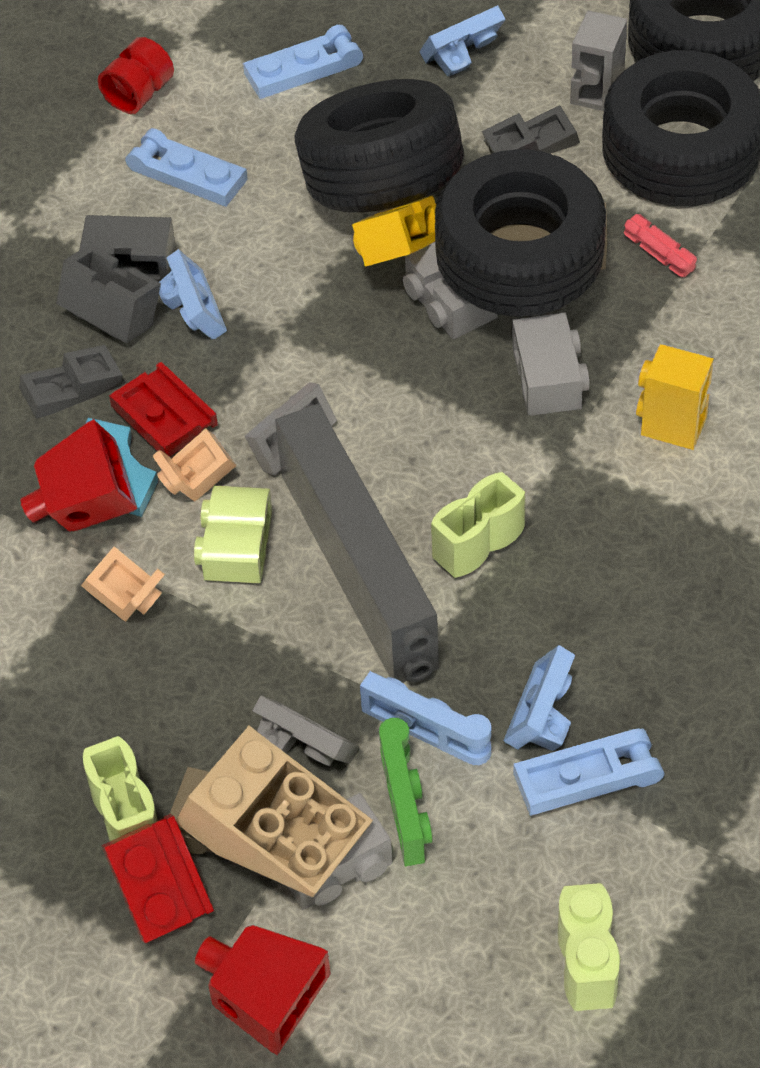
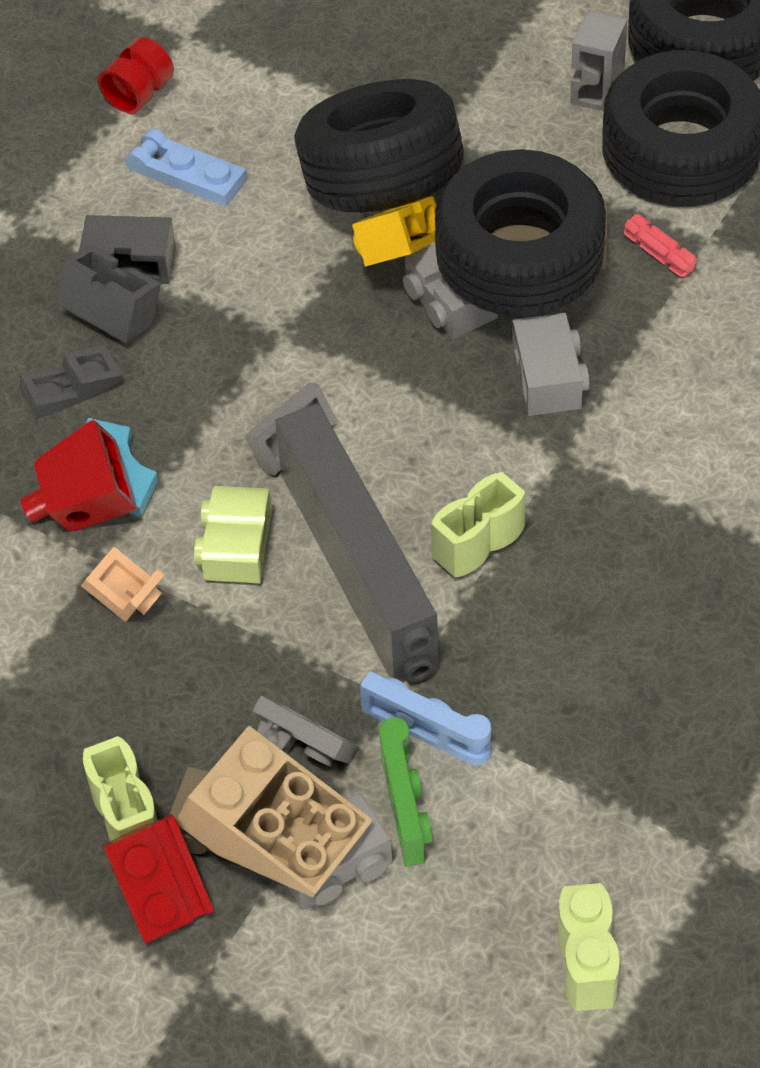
(163, 409): red plate -> none
(189, 286): light blue hinge -> none
(195, 467): light nougat bracket -> none
(264, 981): red torso -> none
(303, 62): light blue plate -> none
(450, 44): light blue hinge -> none
(534, 716): light blue hinge -> none
(545, 133): dark grey slope -> none
(587, 771): light blue plate -> none
(674, 396): yellow brick -> none

